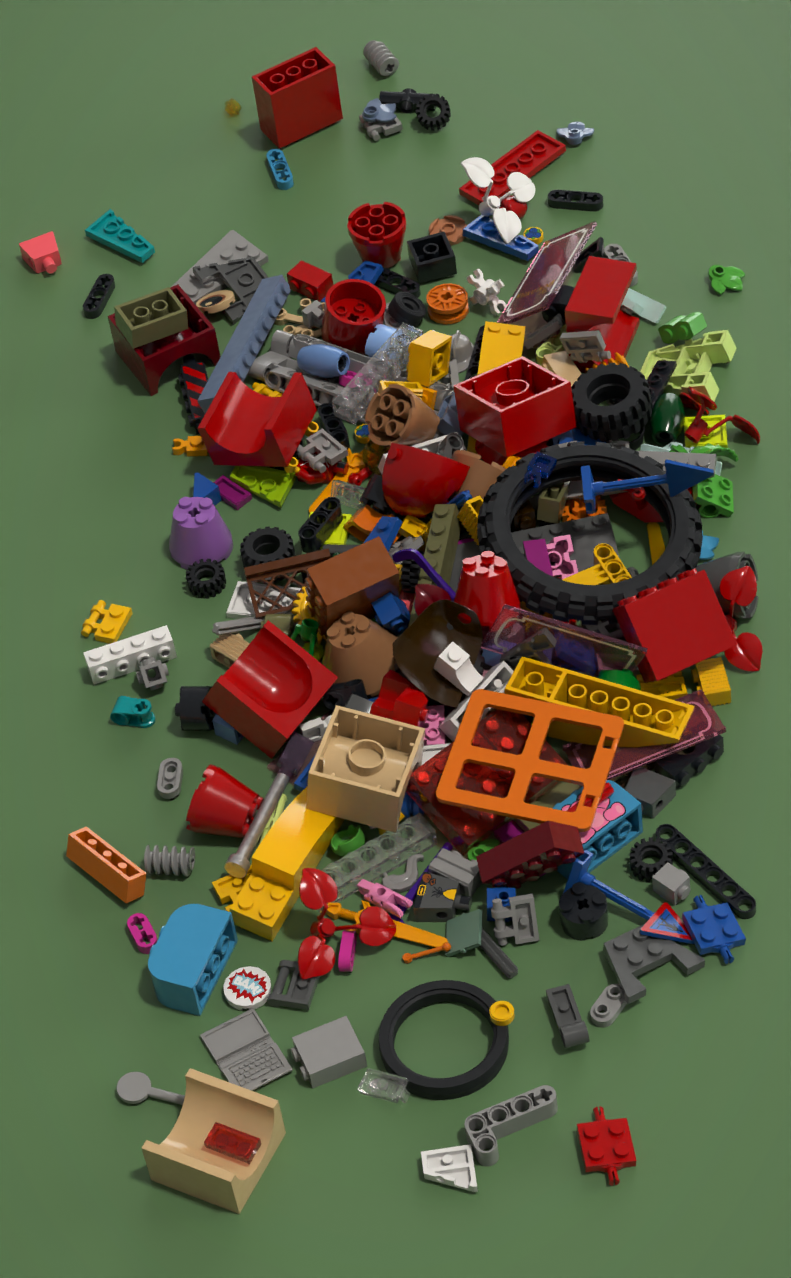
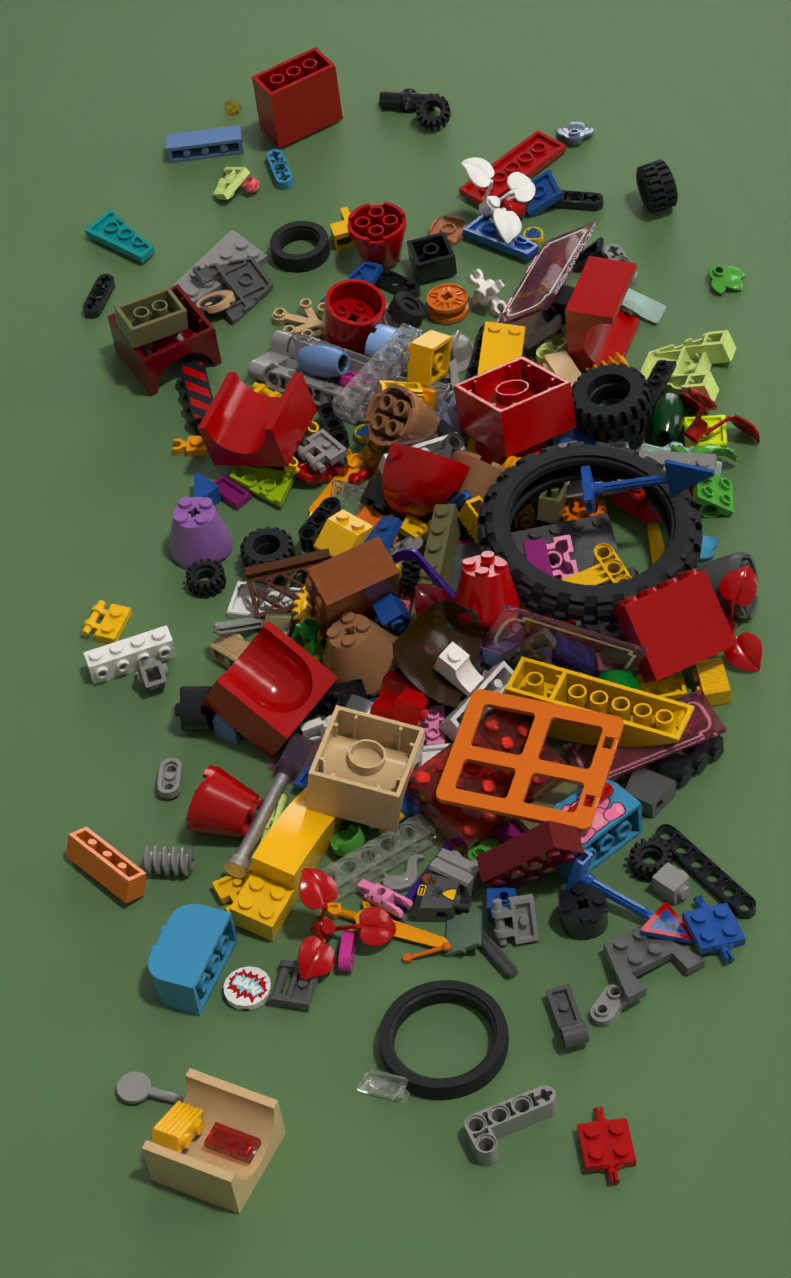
(41, 253): coral torso -> none
(131, 710): teal piece -> none
(138, 935): dark pink beam -> none
(178, 1127): none -> yellow brick
(205, 144): none -> medium blue brick
(234, 178): none -> yellowish green wing
(246, 1051): light grey piece -> none
(248, 335): sand blue brick -> none
(250, 185): none -> coral plate
(299, 262): none -> black tyre
(309, 280): red piece -> none
(313, 315): light grey tile -> none
(328, 1052): light grey brick -> none
(339, 231): none -> yellow brick
(342, 533): none -> yellow slope
(378, 111): sand blue plate -> none
(380, 58): light grey piece -> none
(386, 127): light grey plate -> none
(451, 1167): white wing -> none
(502, 1013): yellow tile -> none
(539, 466): clear blue plate -> none
(546, 193): none -> blue tile
(585, 346): light grey plate -> none
(656, 186): none -> black tyre
(682, 327): bright green brick -> none

